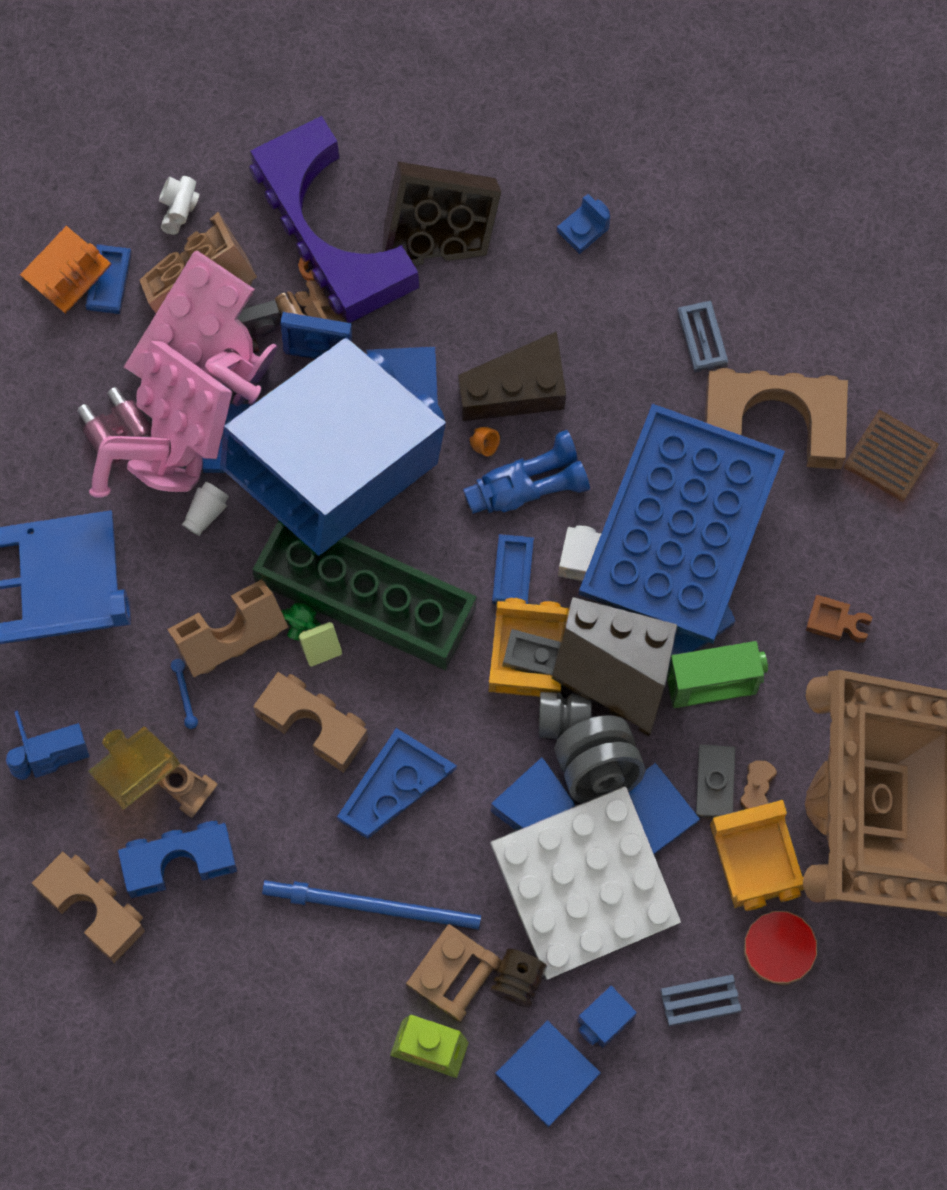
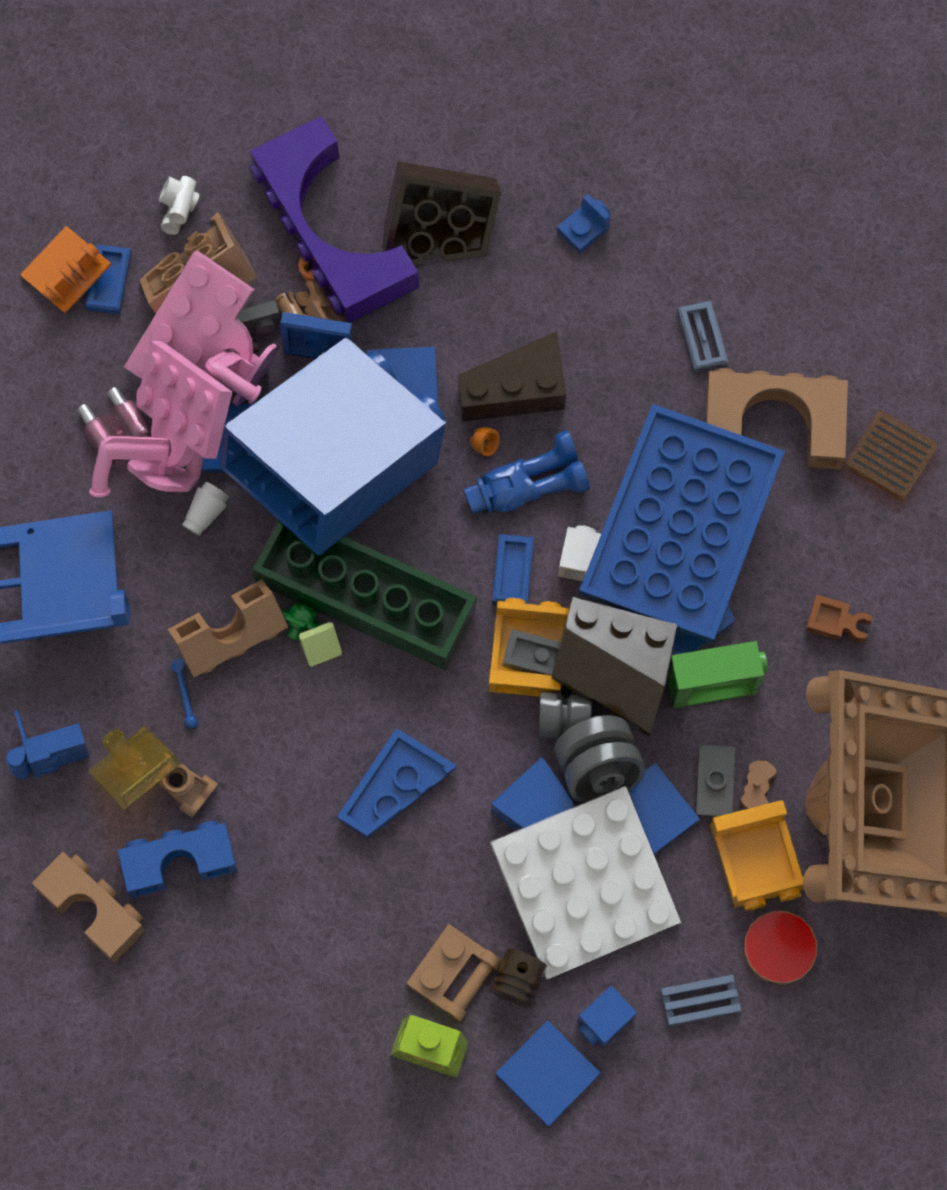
(288, 701): medium nougat arch -> none
(302, 893): blue bar -> none

